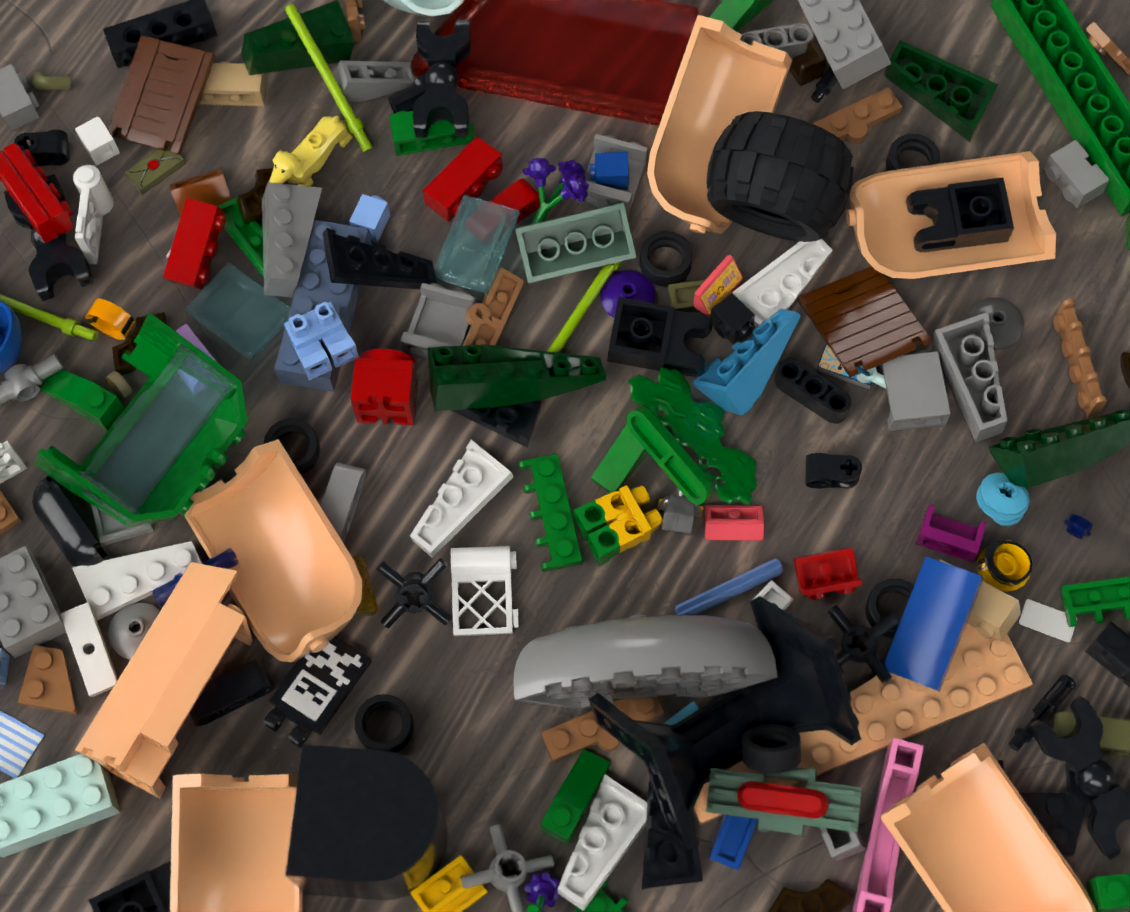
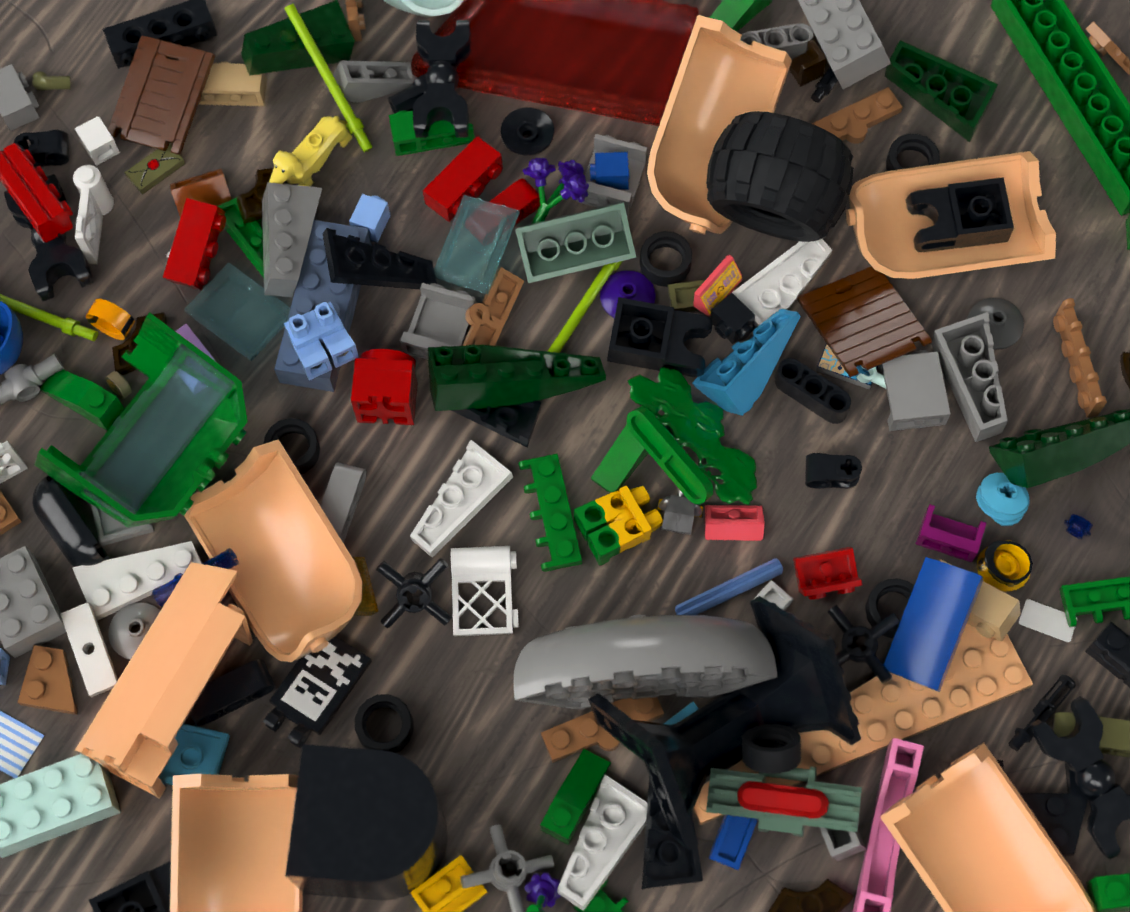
(197, 753): none -> medium azure tile
(523, 122): none -> black dish
(1075, 175): light grey brick -> none

